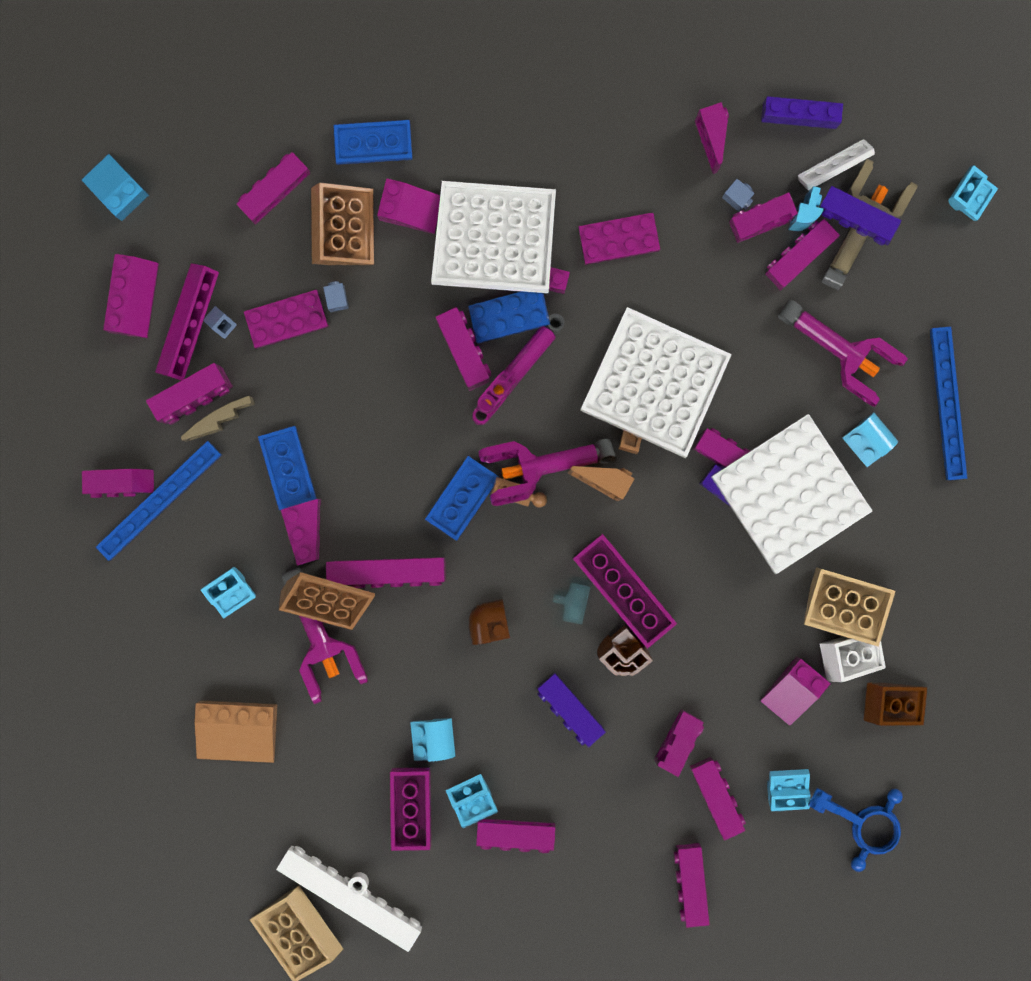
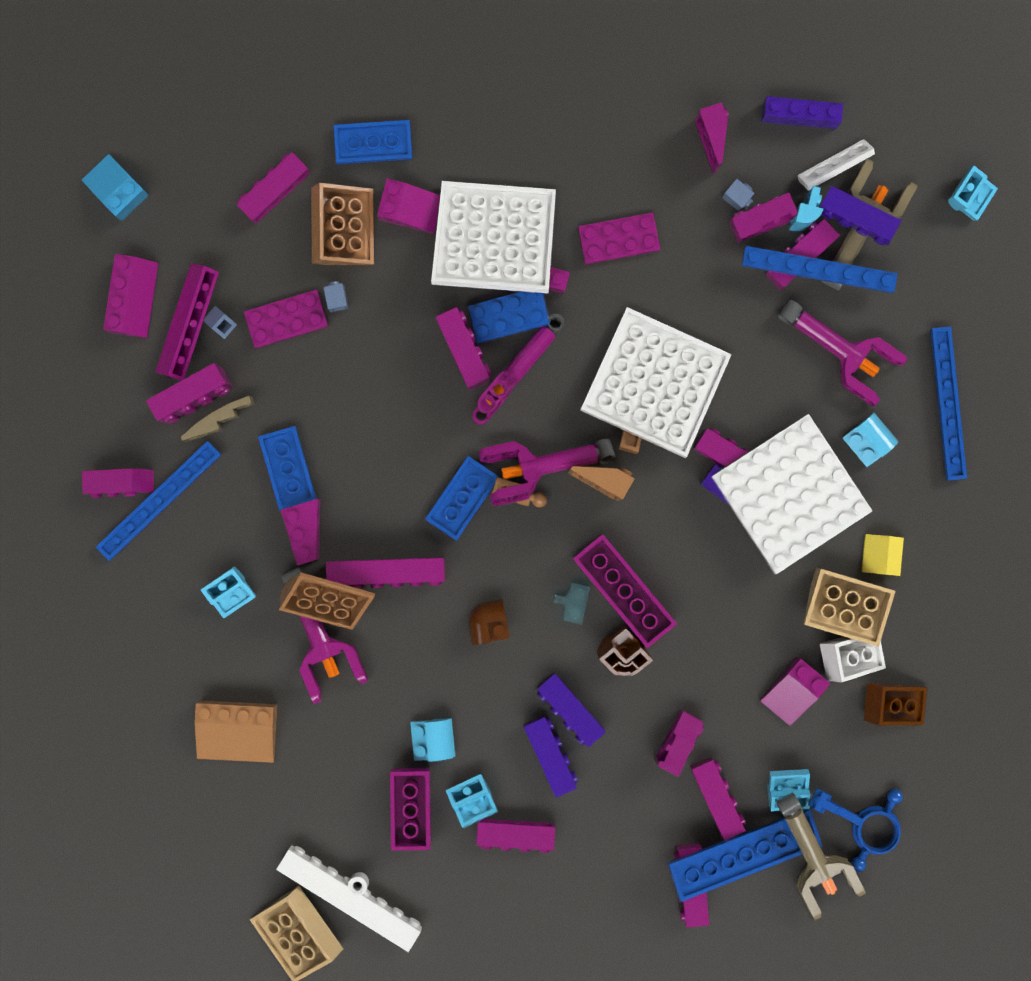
(550, 756): none -> dark purple brick
(736, 858): none -> blue plate
(819, 269): none -> blue plate
(819, 866): none -> dark tan piece
(882, 554): none -> light yellow slope

